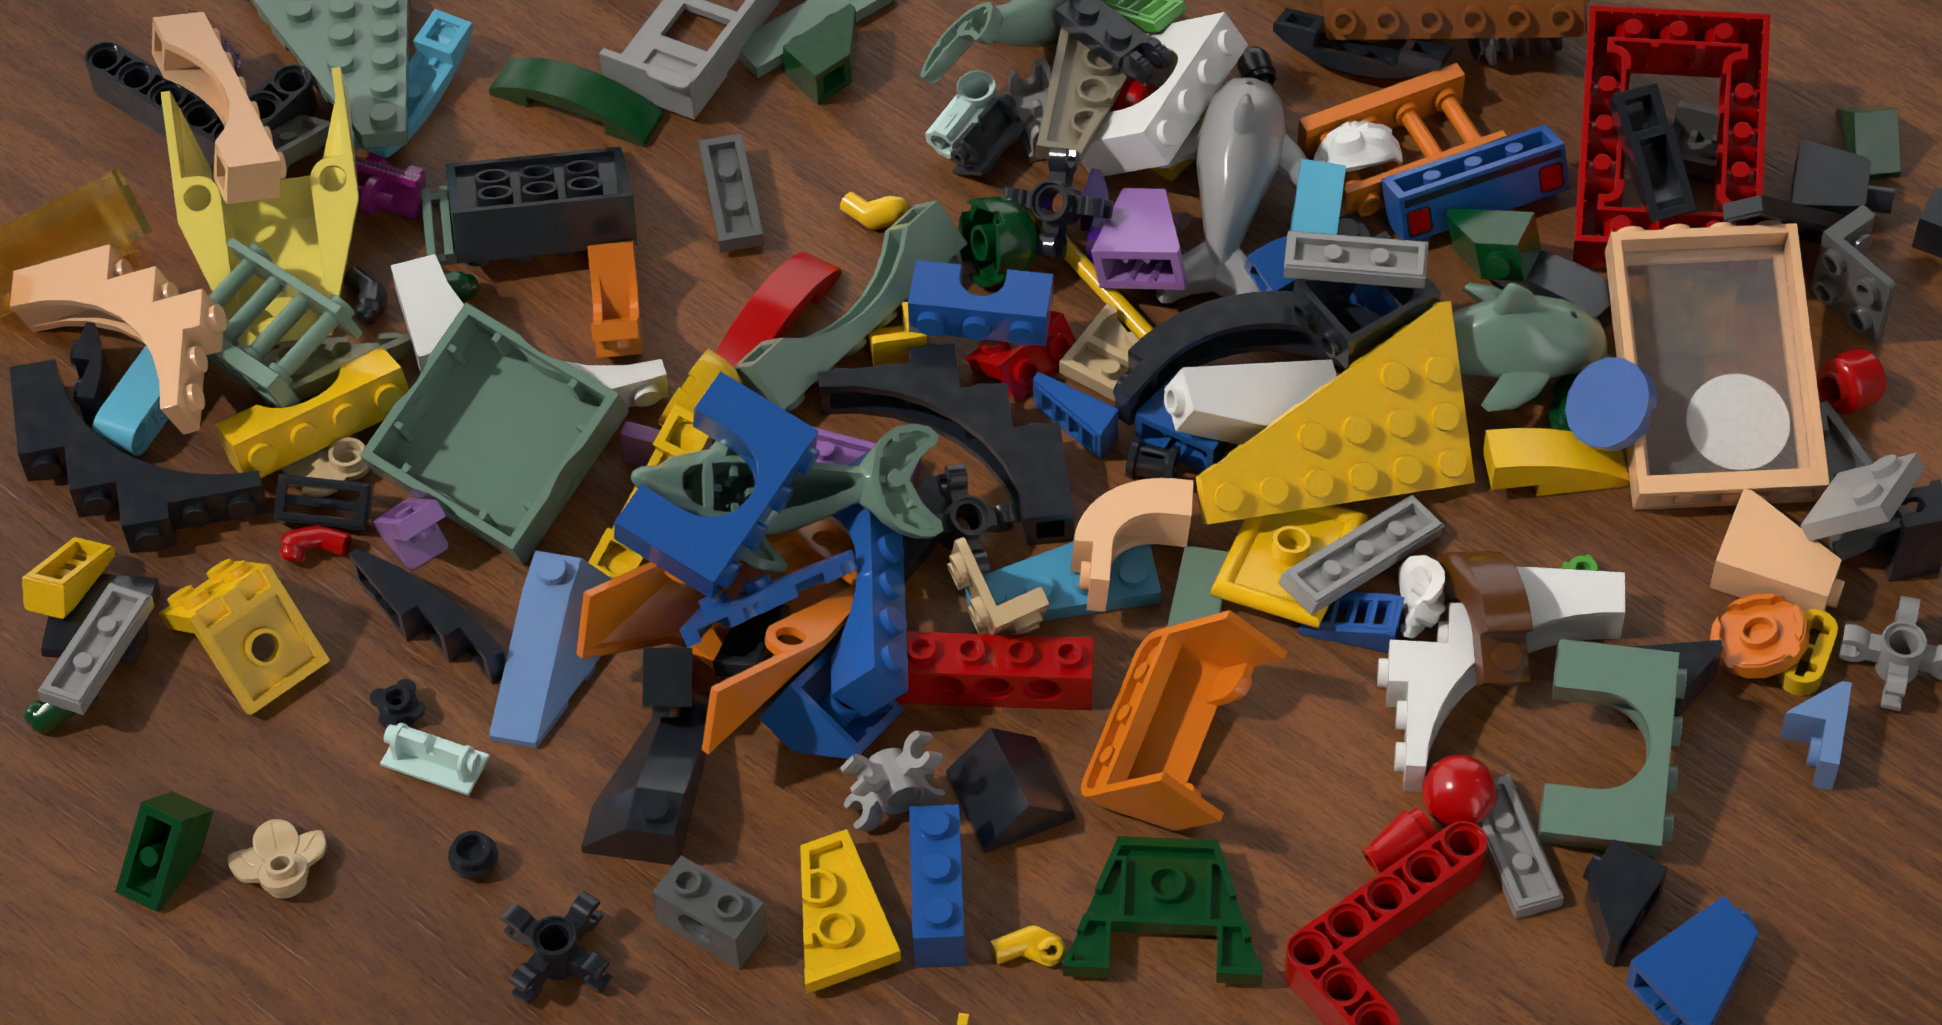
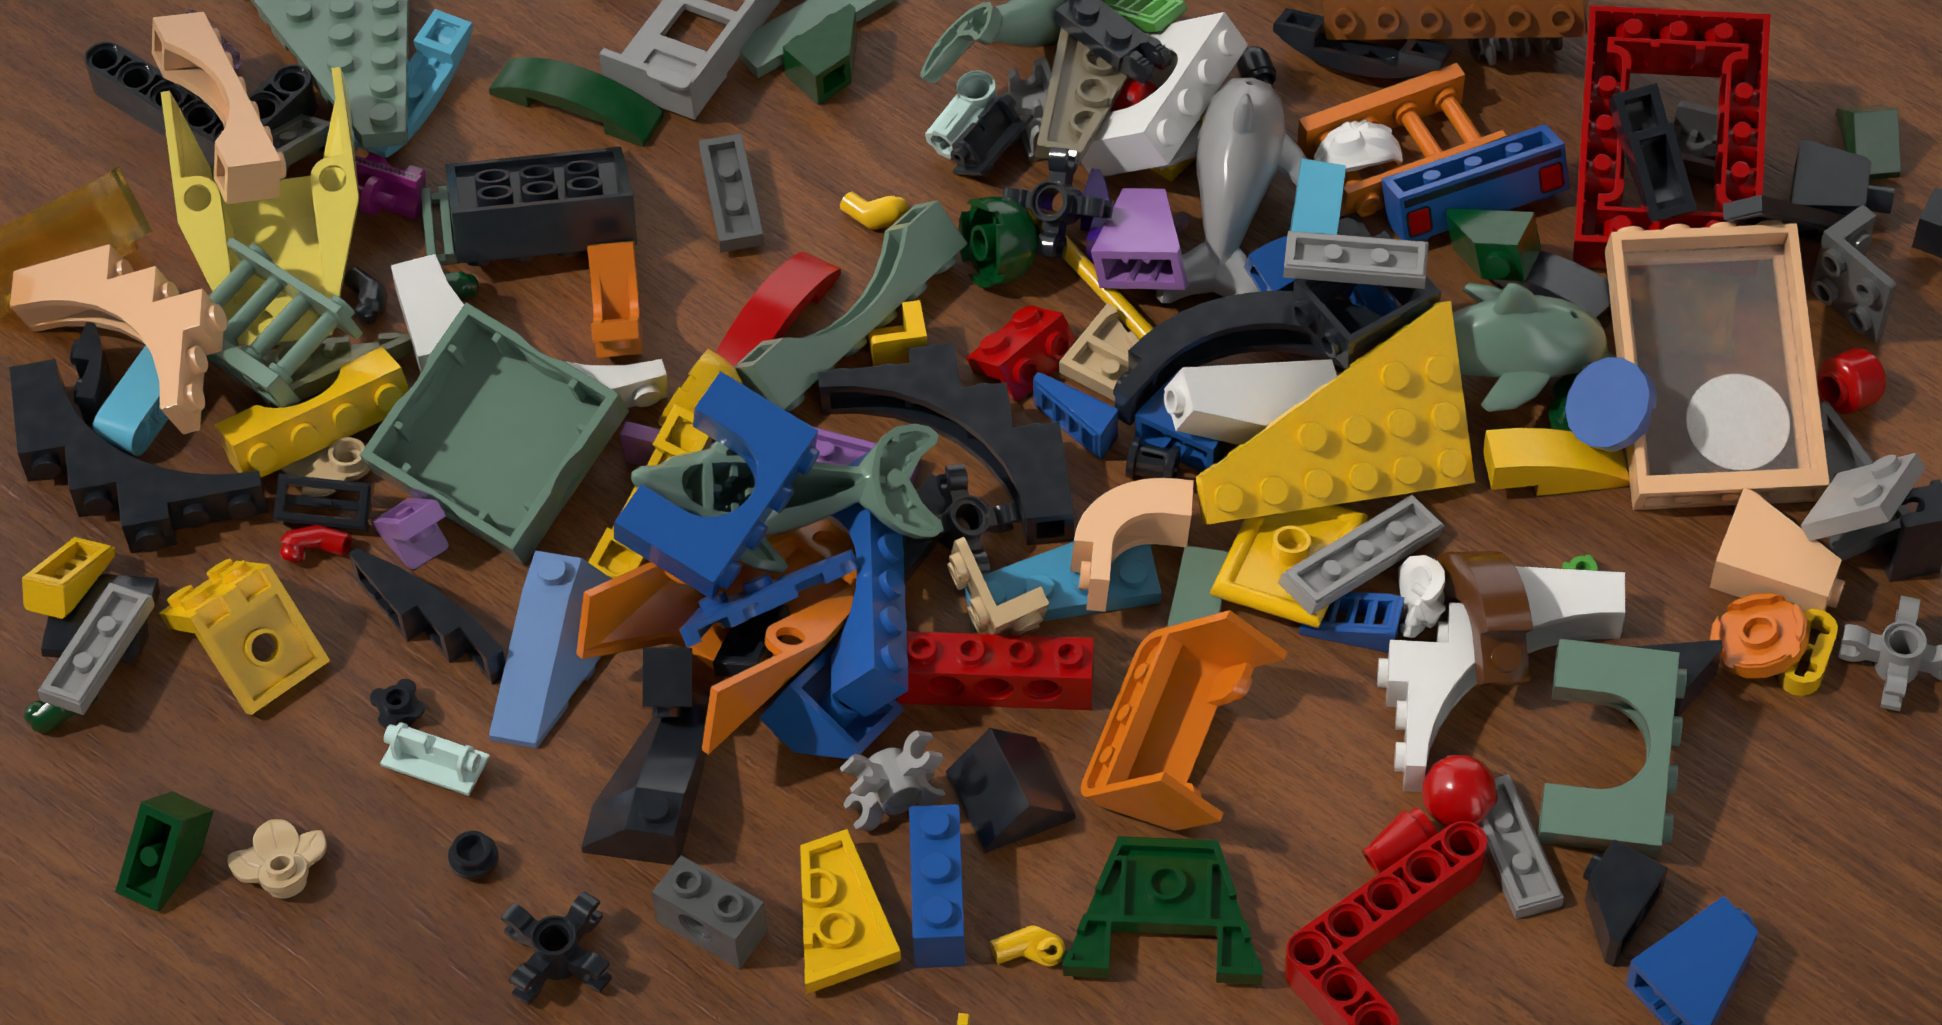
(1013, 314): blue arch -> none
(1822, 725): medium blue slope -> none

